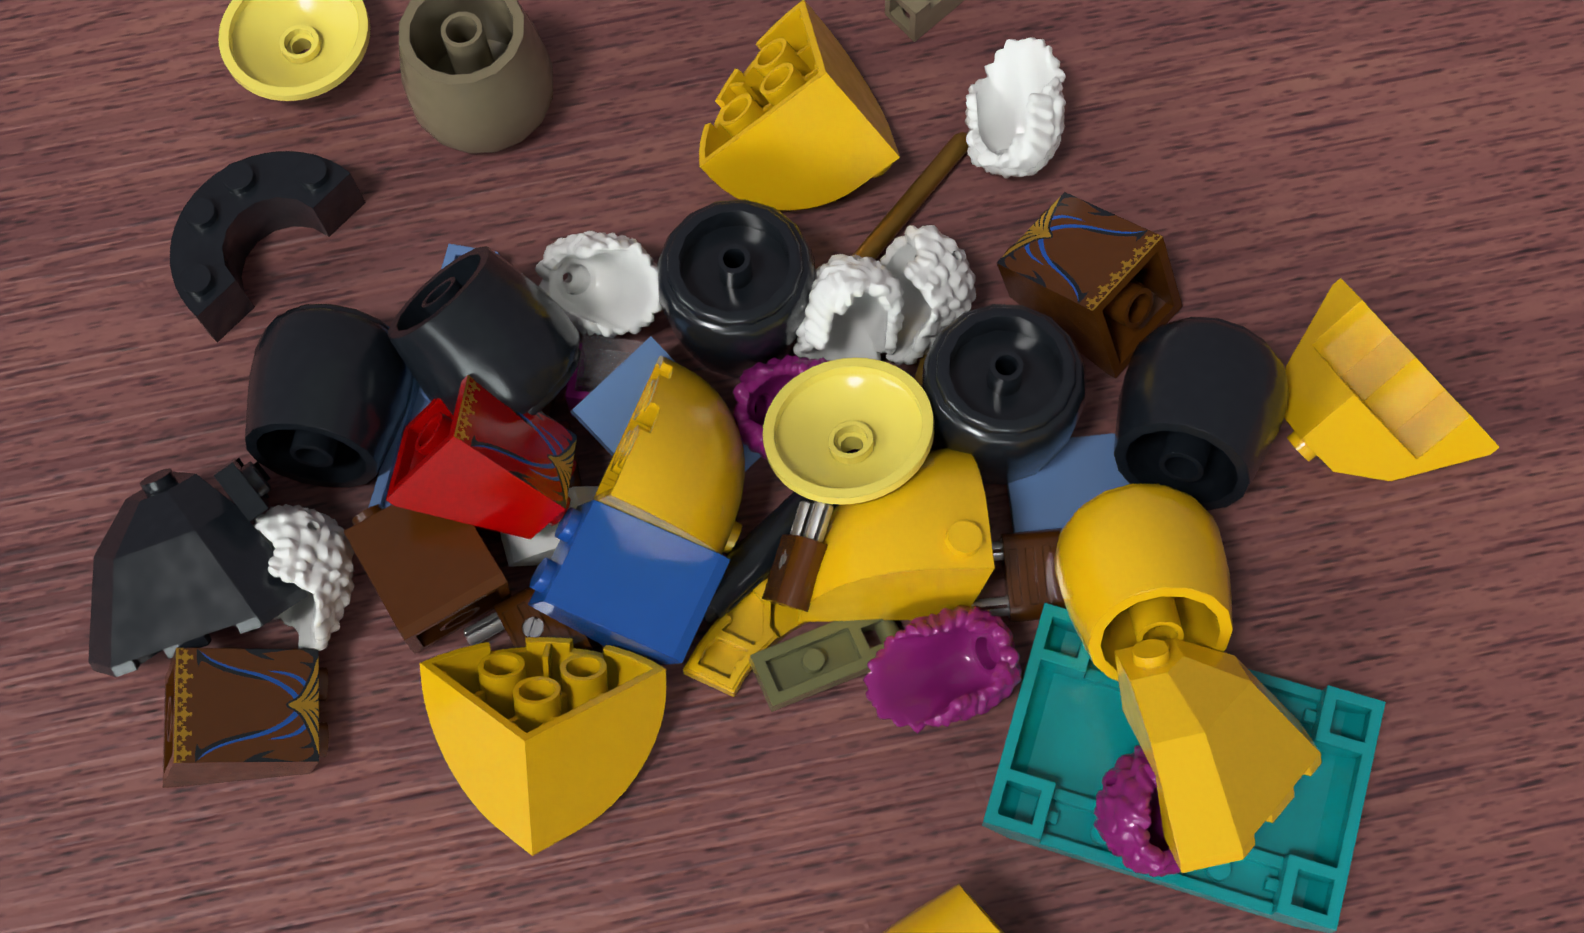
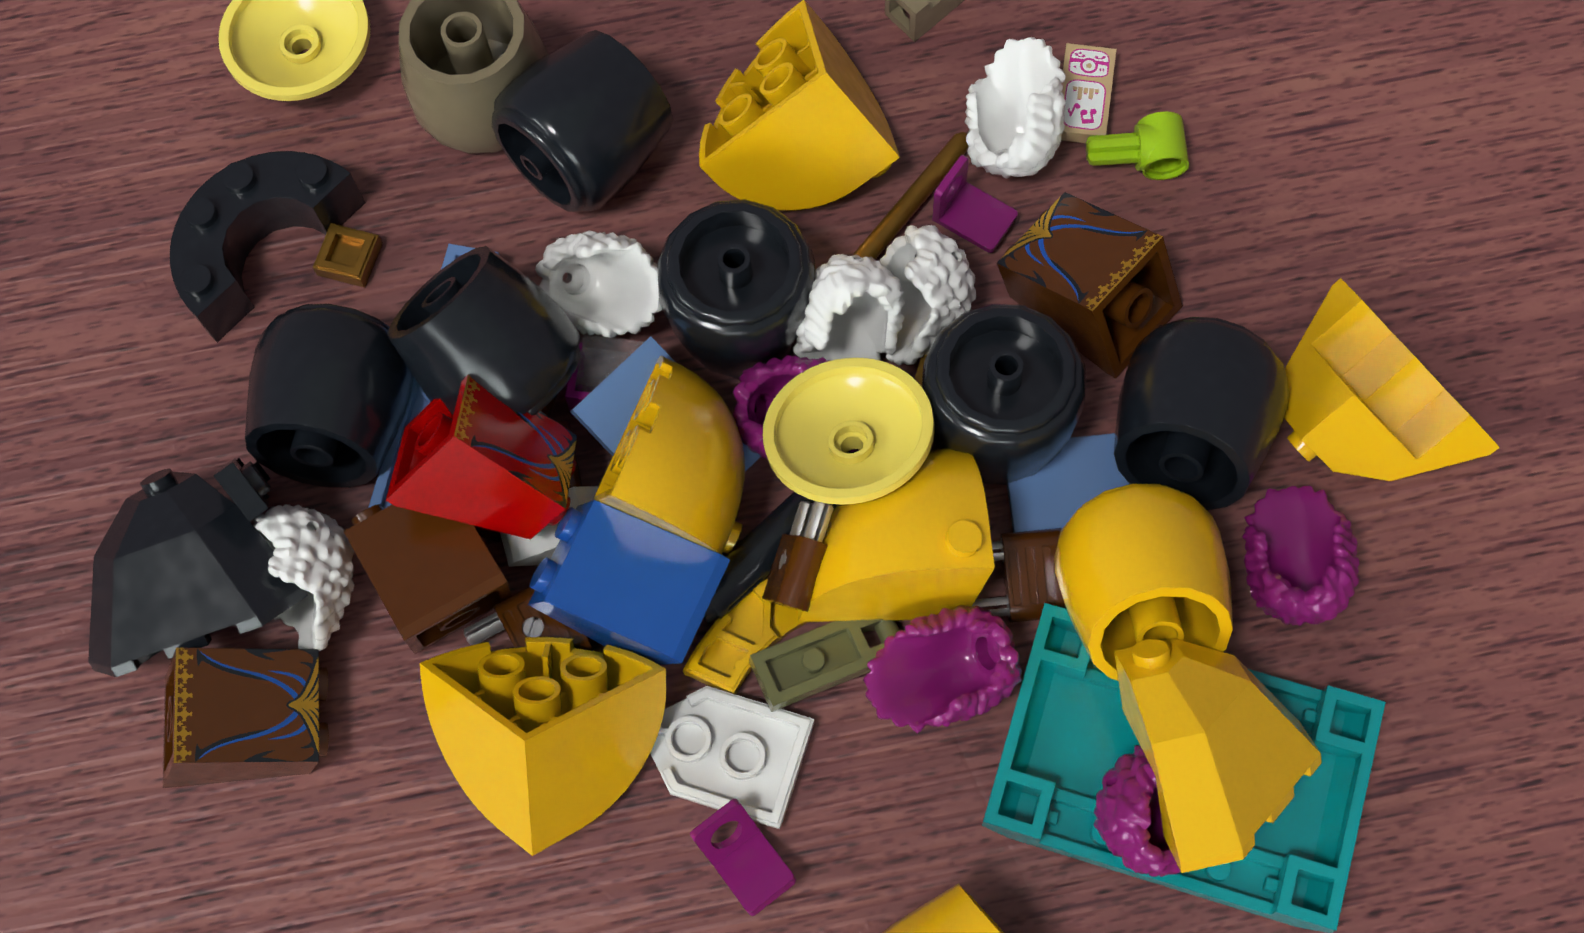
(347, 255): none -> pearl gold tile
(582, 121): none -> black piece
(731, 749): none -> white tile
(744, 859): none -> magenta bracket
(970, 210): none -> magenta bracket
(1087, 90): none -> tile
(1154, 146): none -> lime axle
(1300, 556): none -> magenta piece

